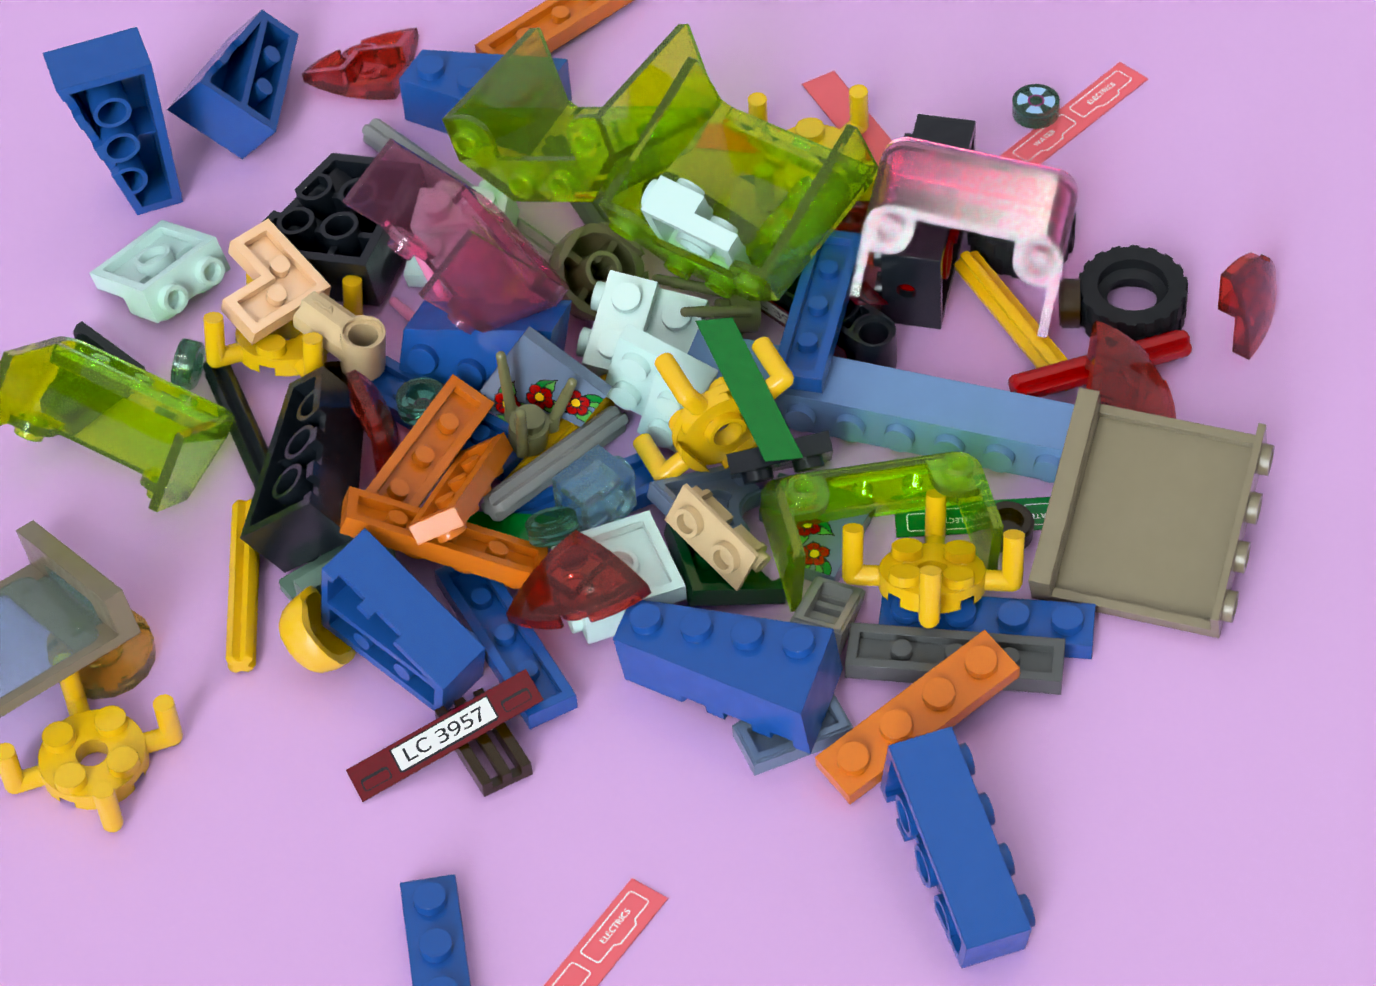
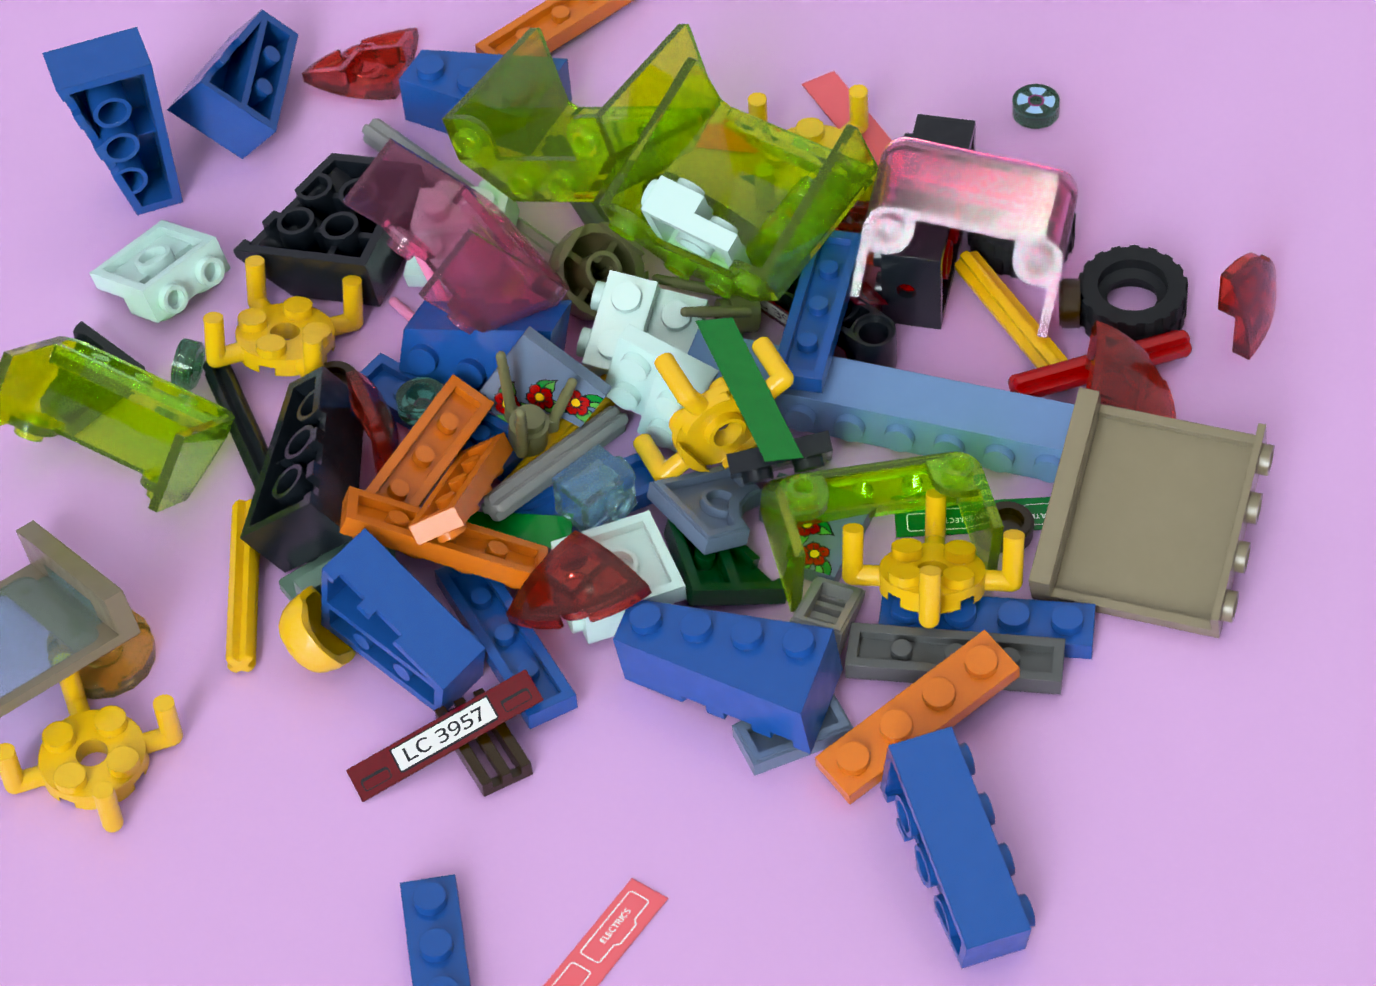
(279, 282): light nougat plate -> none
(353, 339): tan piece -> none
(551, 526): clear green tile -> none
(707, 530): tan hinge -> none
(1077, 115): coral sticker -> none

